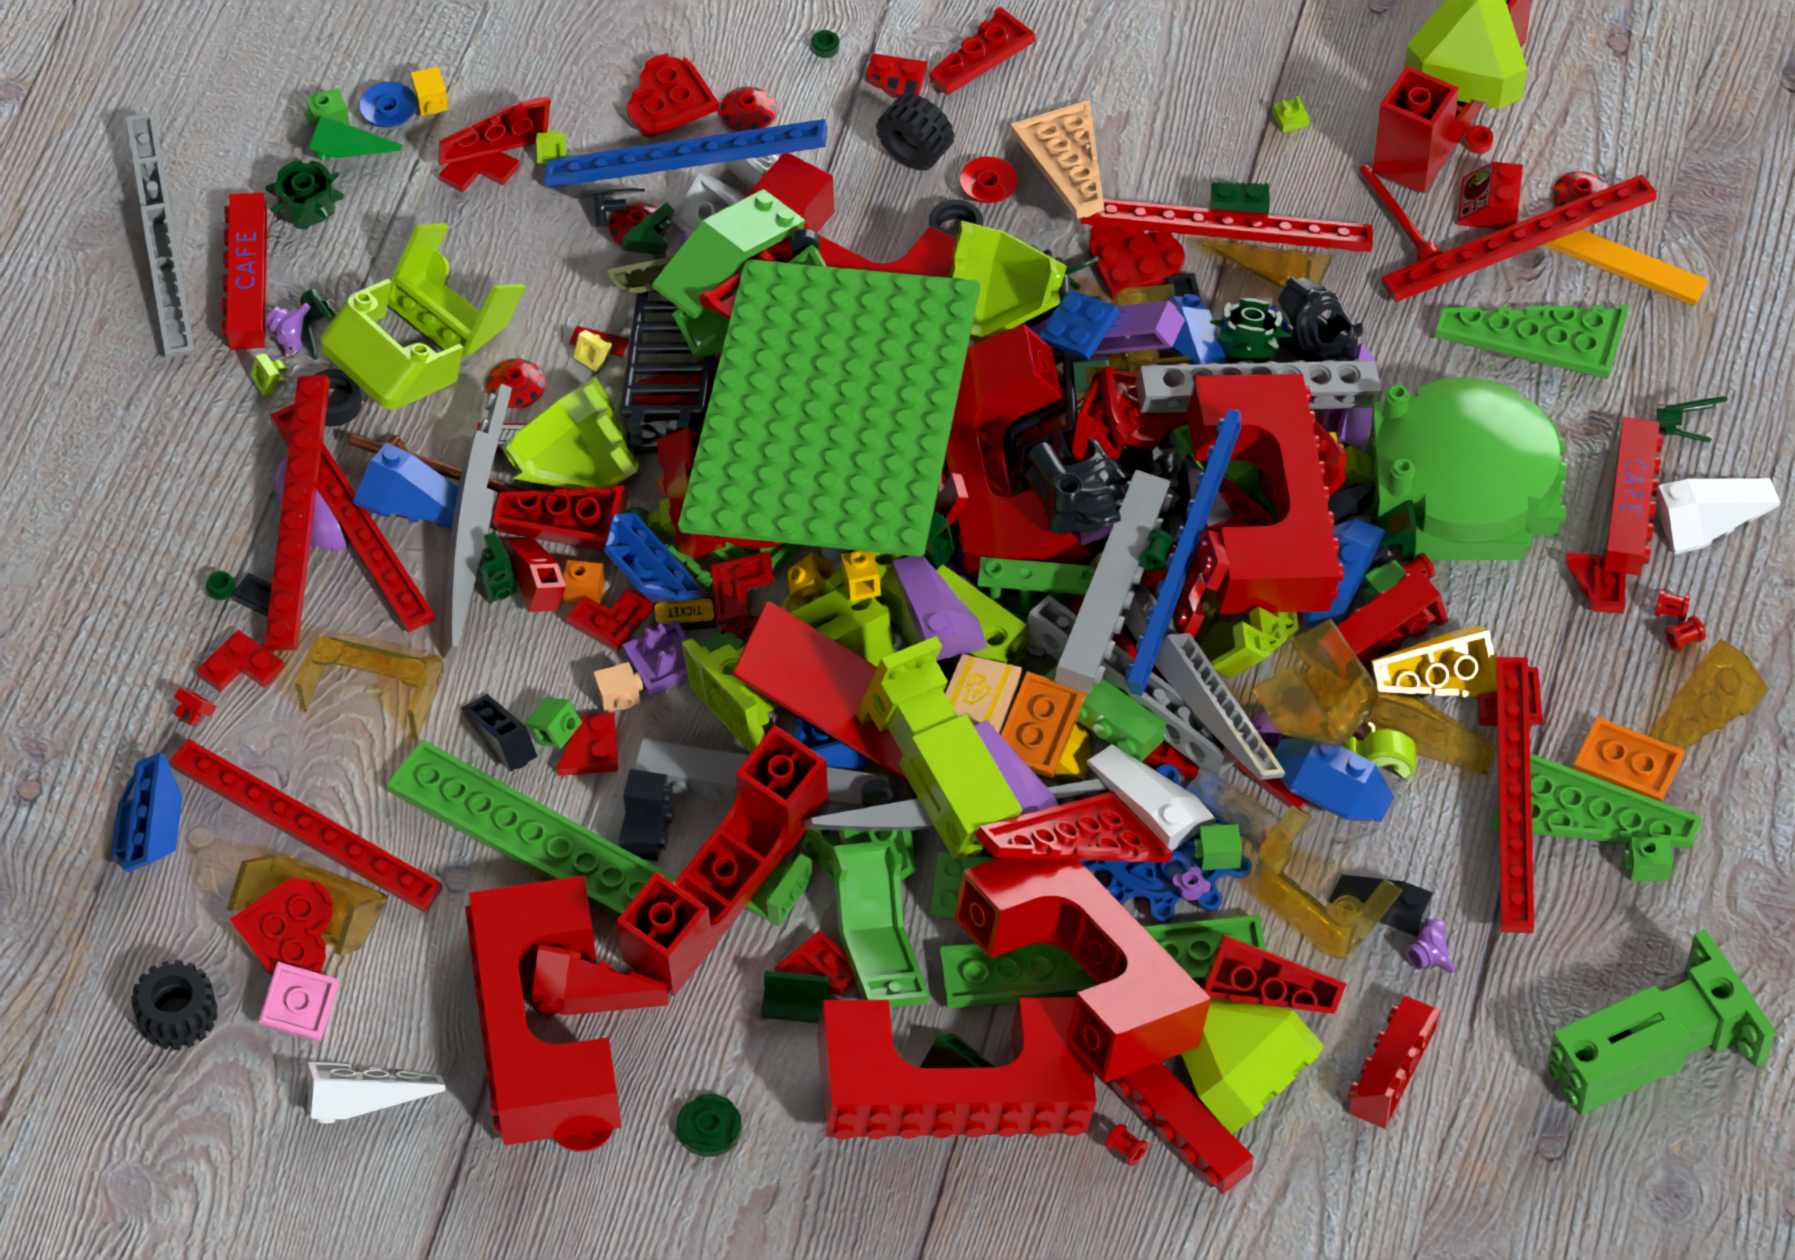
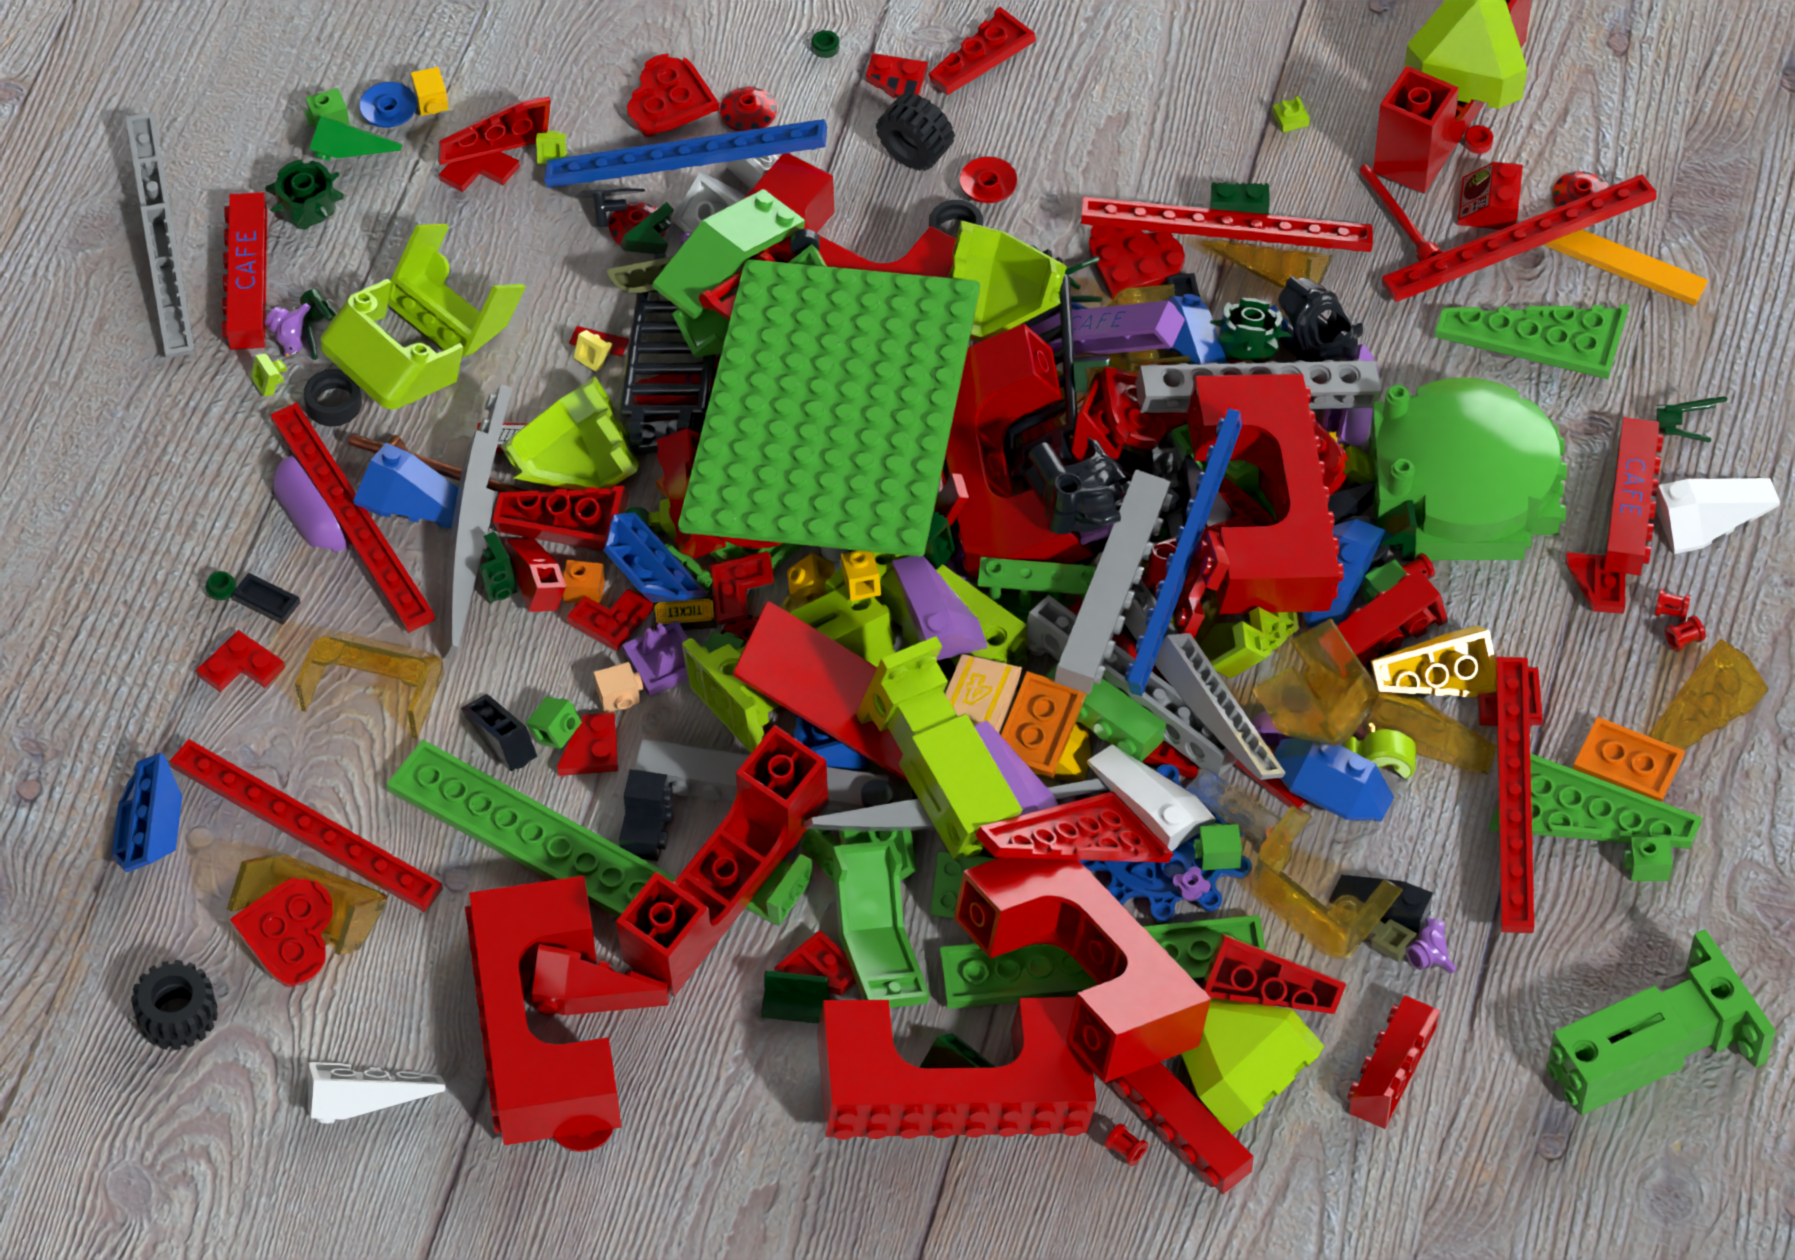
(195, 704): red tile -> none
(297, 513): red plate -> none
(299, 1002): bright pink tile -> none
(525, 388): red dish -> none
(709, 1125): dark green tile -> none
(1066, 154): light nougat wing -> none
(1079, 324): blue plate -> none
(1156, 550): dark green bush -> none
(1391, 939): none -> olive plate

